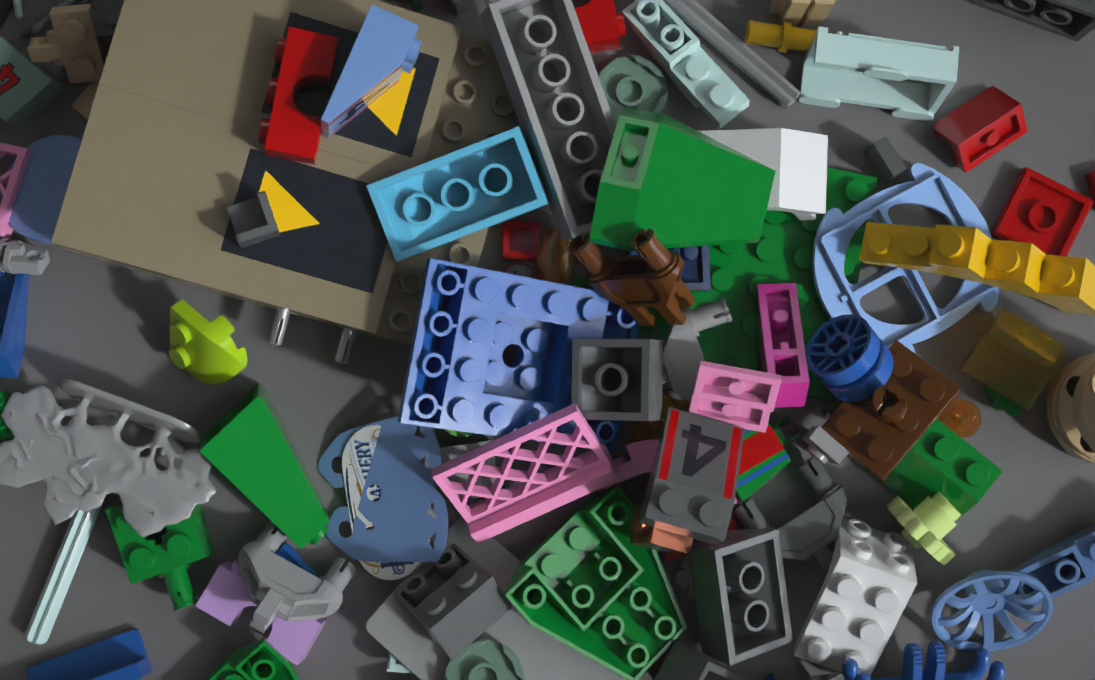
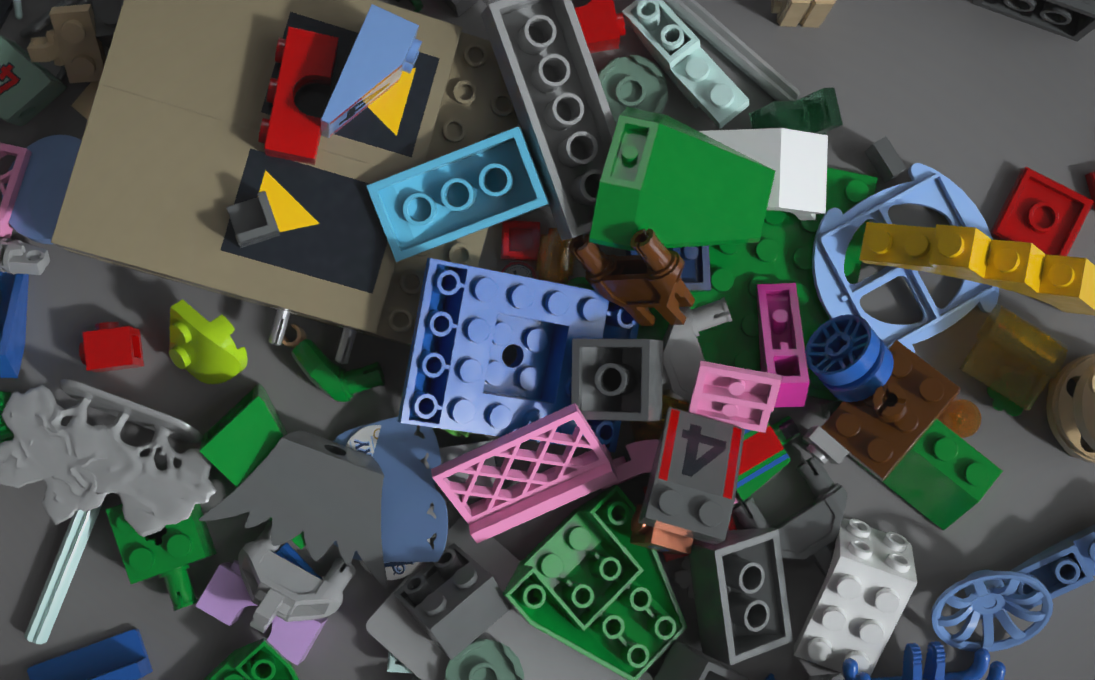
(111, 348): none -> red brick
(315, 490): none -> dark grey piece
(327, 375): none -> green arm
(779, 36): yellow pin -> none
(812, 113): none -> clear green brick
(878, 73): light aqua piece -> none
(927, 524): yellowish green plant -> none
(982, 127): red panel -> none

